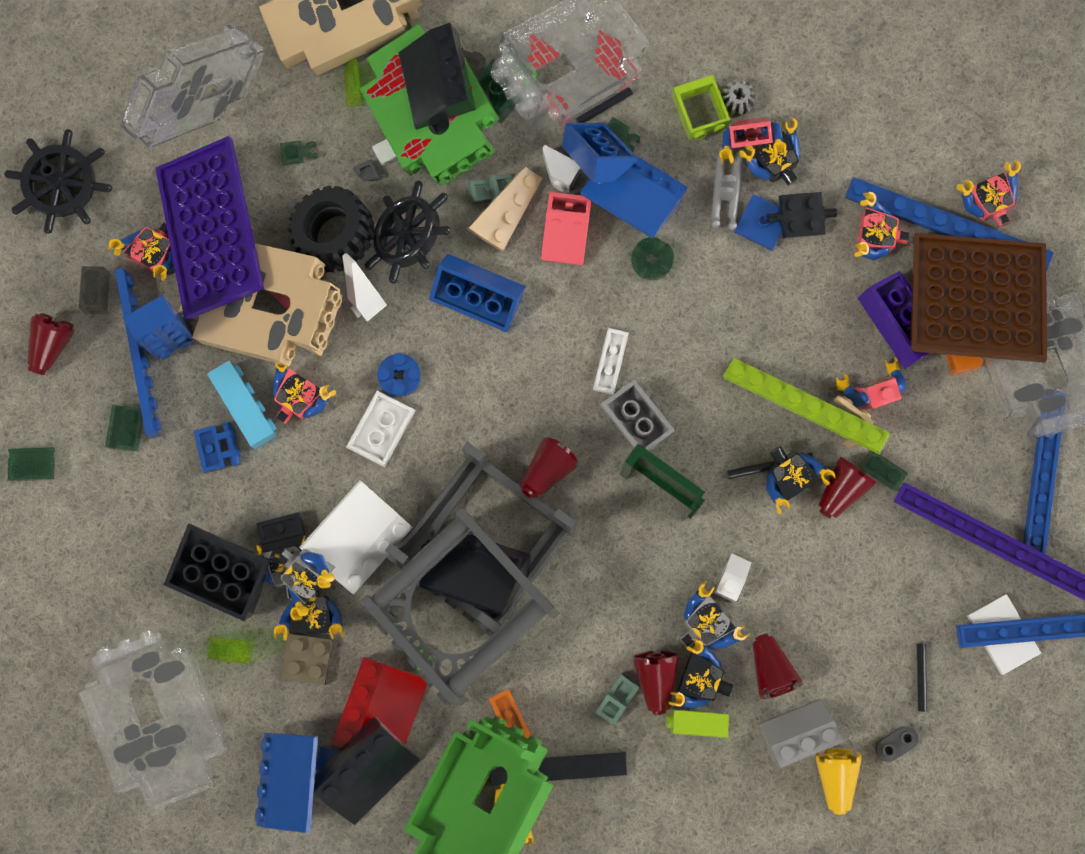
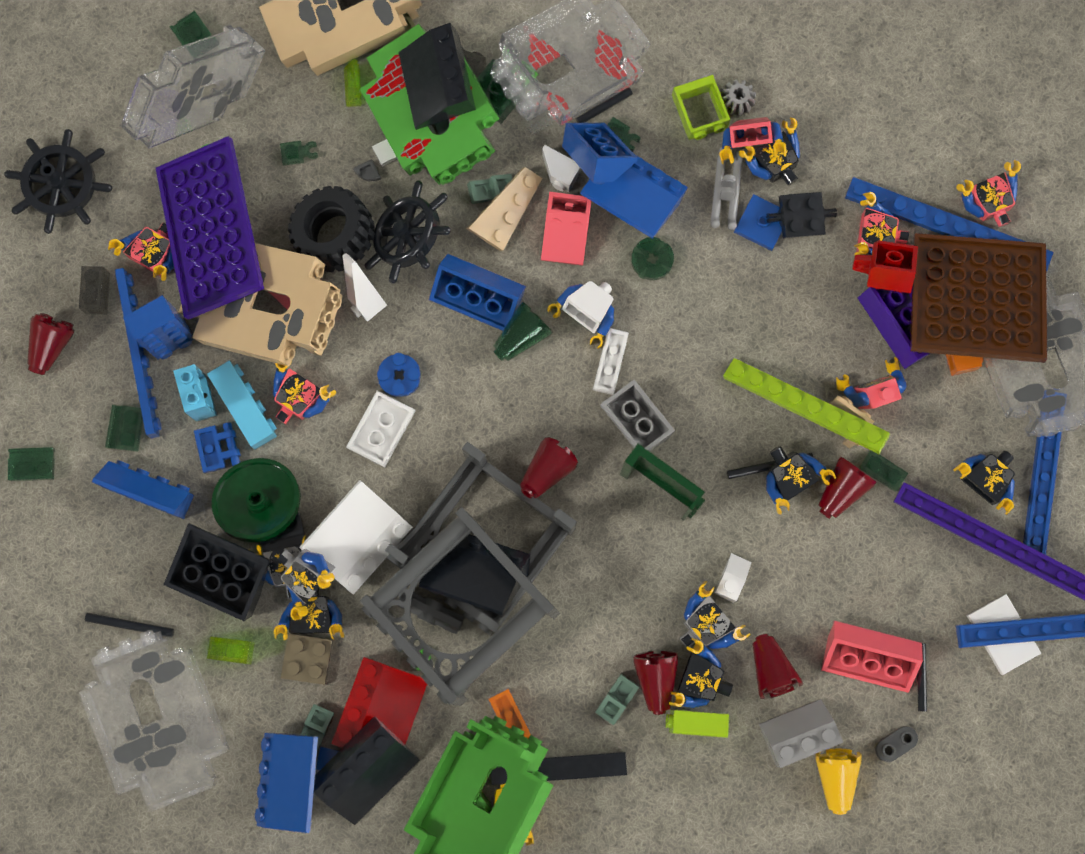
(126, 624): none -> black bar
(144, 489): none -> blue slope
(190, 29): none -> clear green plate
(192, 386): none -> medium azure window
(256, 500): none -> dark green dish
(317, 723): none -> sand green slope
(434, 613): none -> dark grey piece
(483, 802): none -> bright green tile
(521, 333): none -> clear green cone
(588, 306): none -> white torso
(872, 656): none -> coral slope
(889, 266): none -> red hinge
(990, 478): none -> torso

